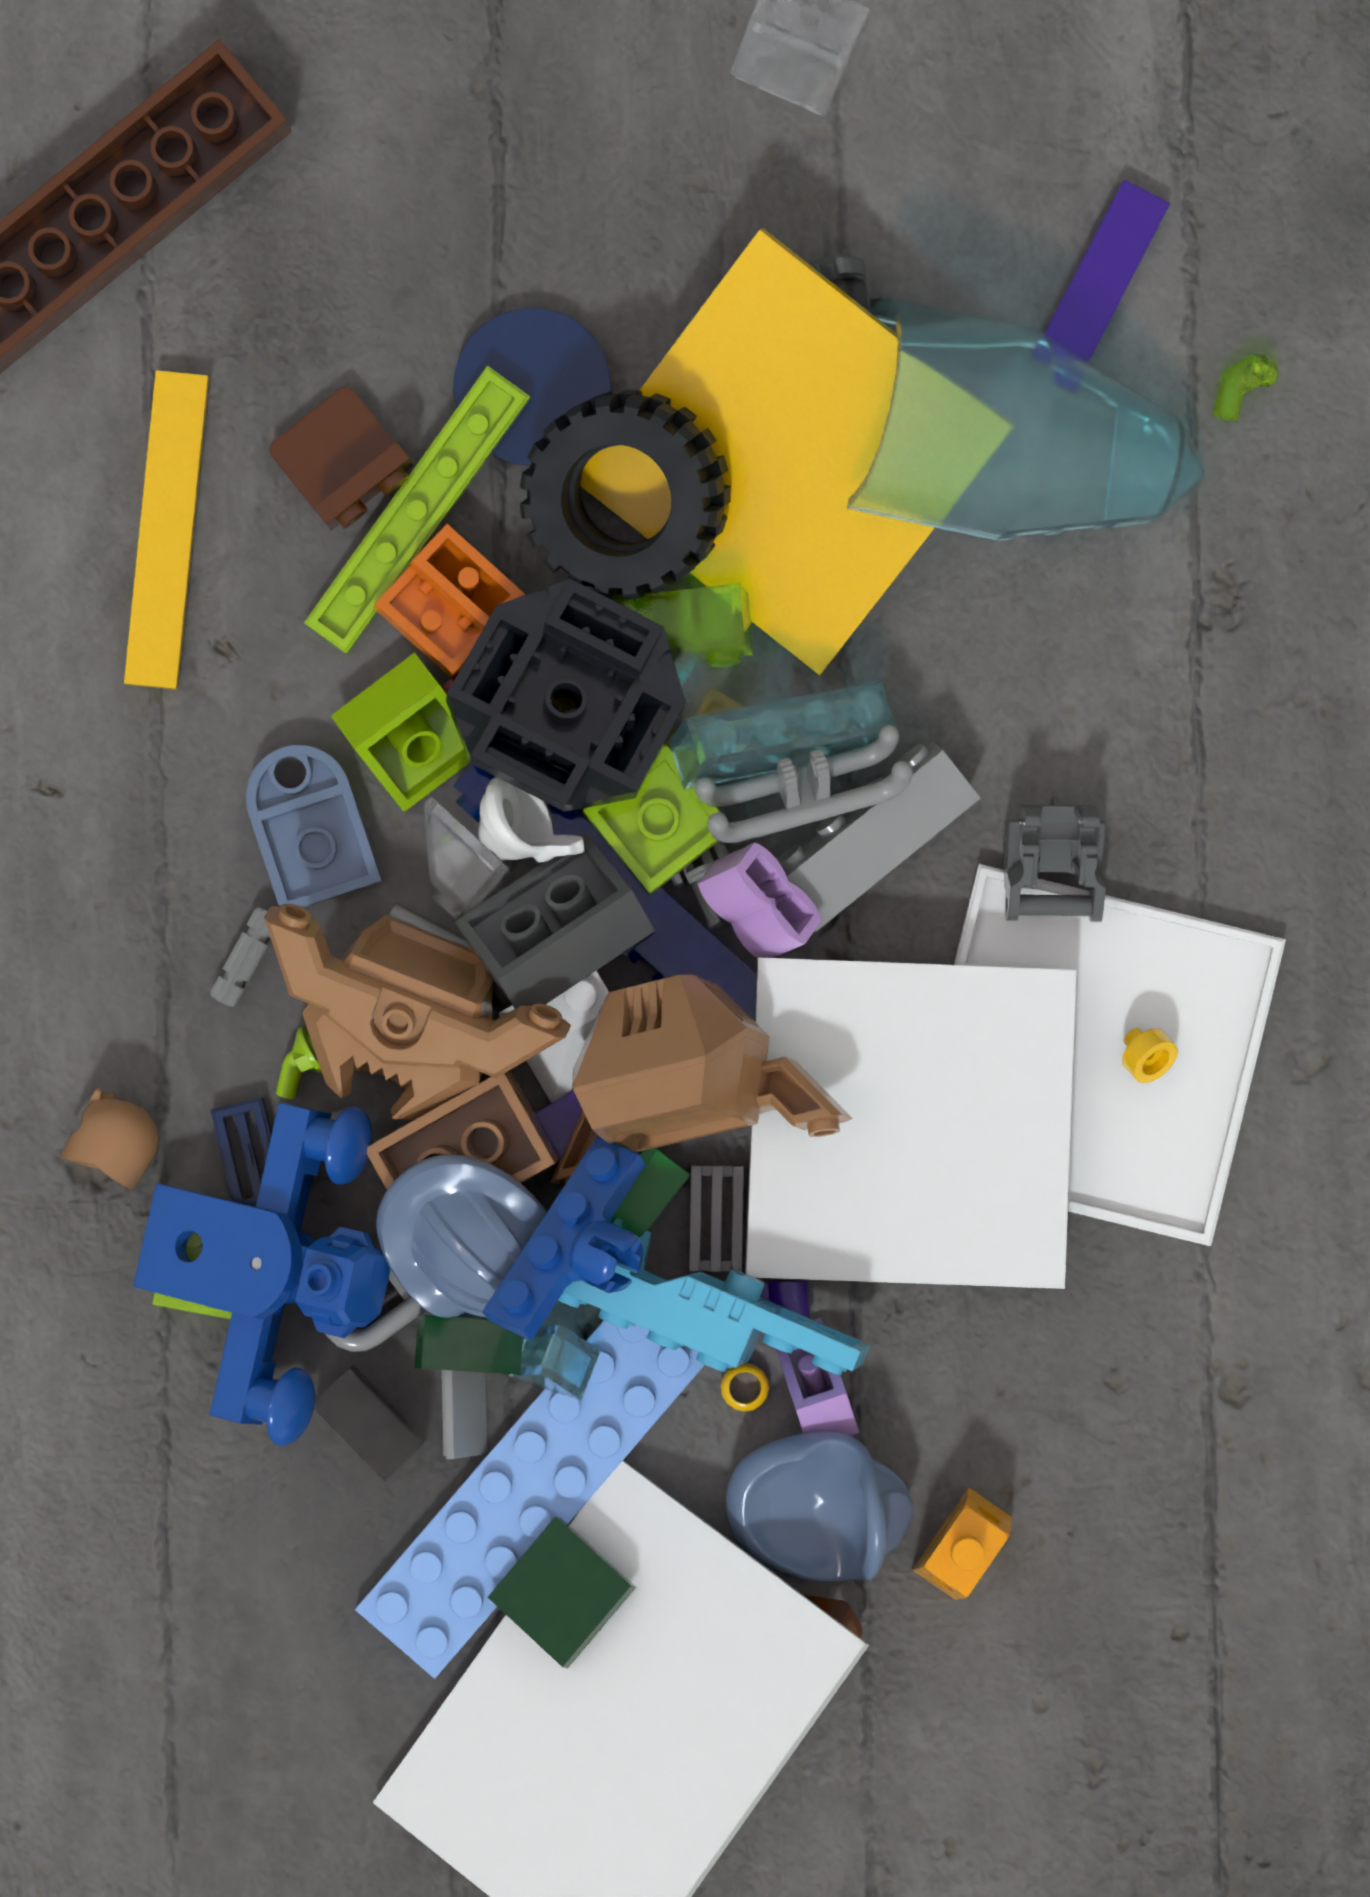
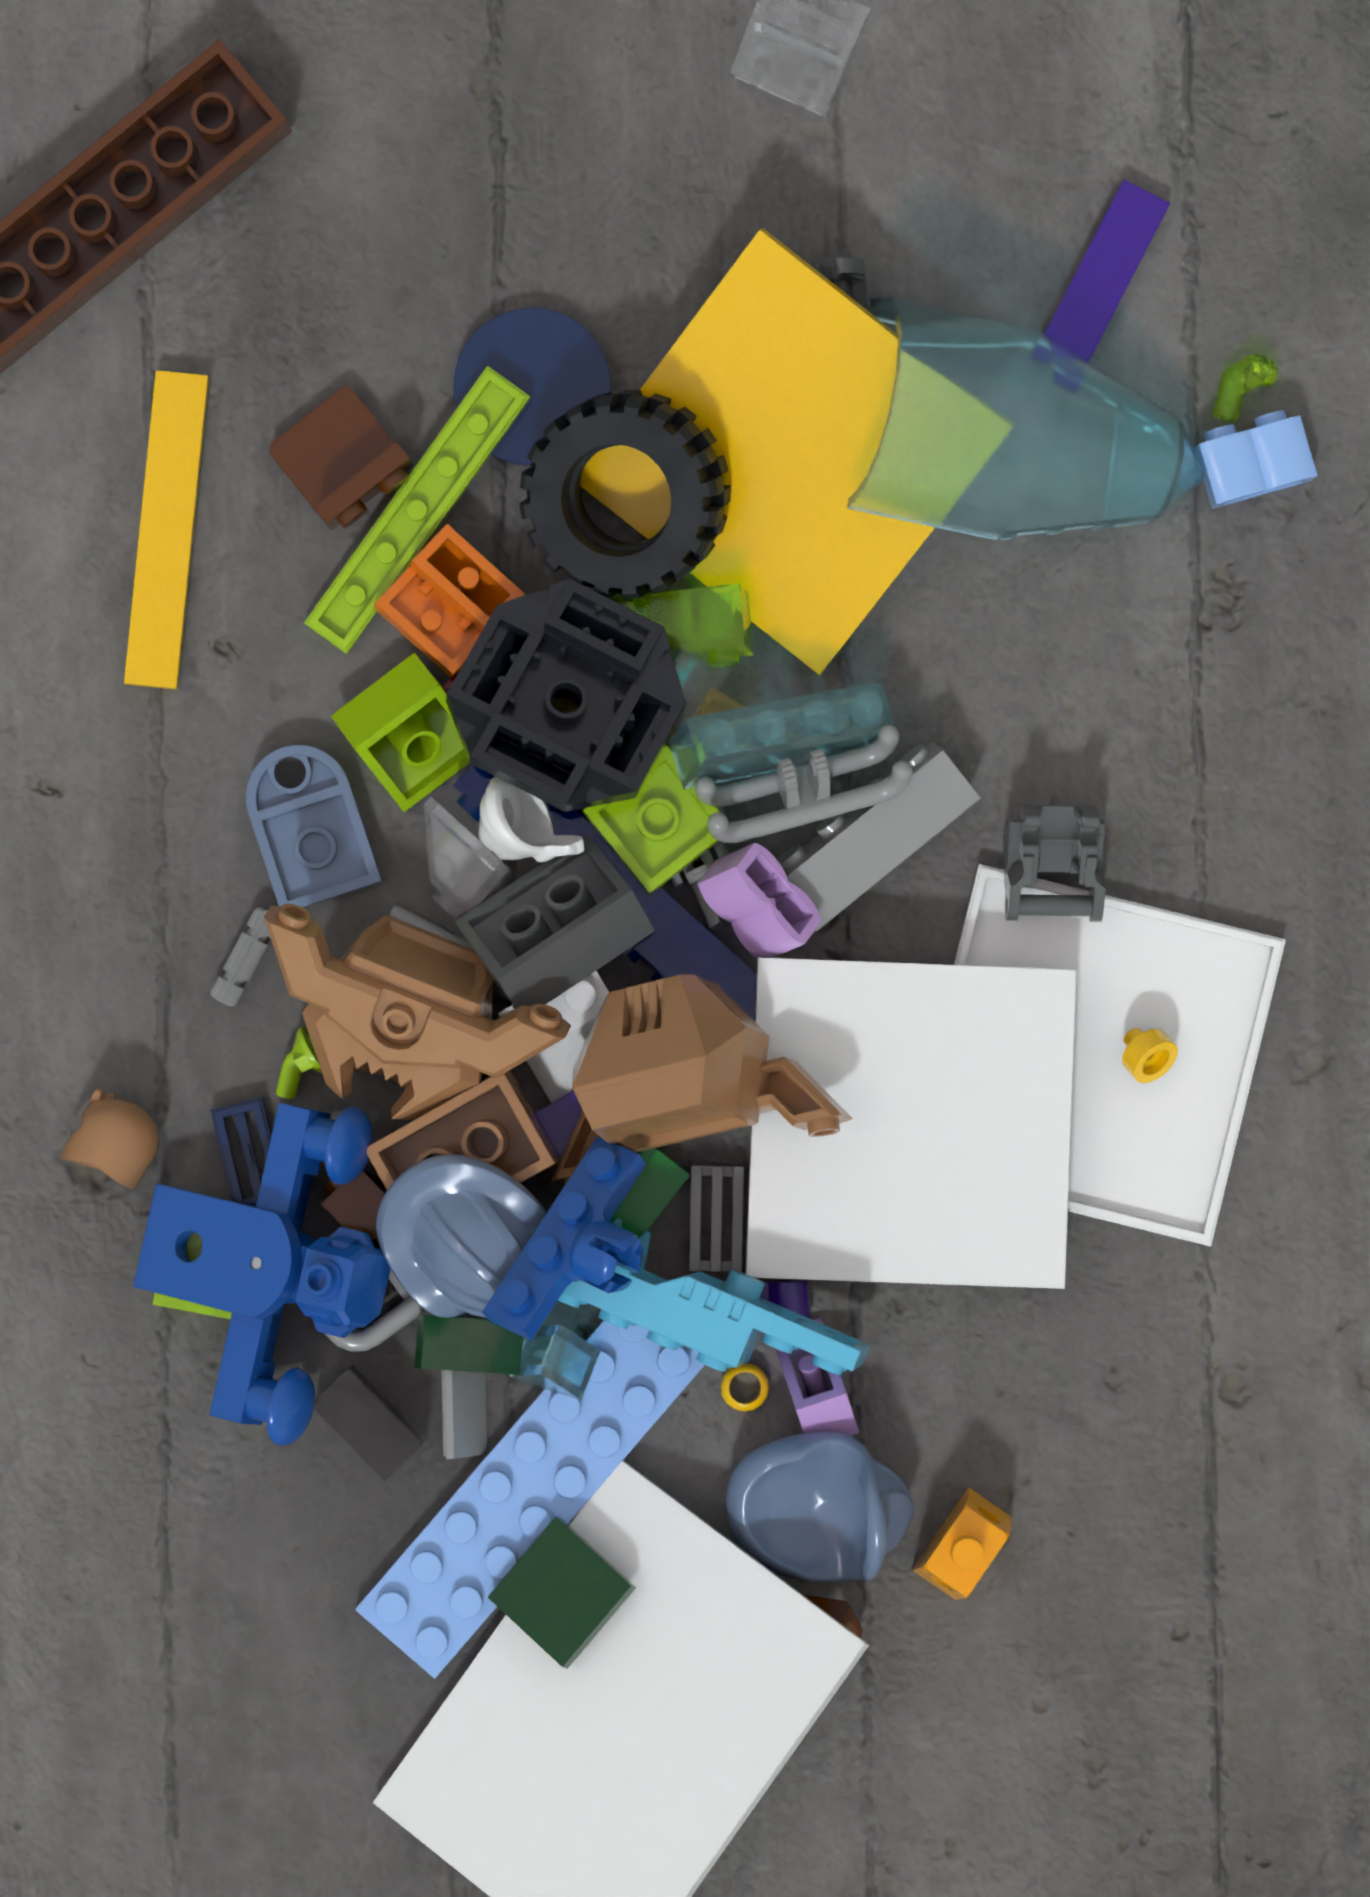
(356, 1203): none -> reddish brown brick
(1256, 459): none -> light blue brick

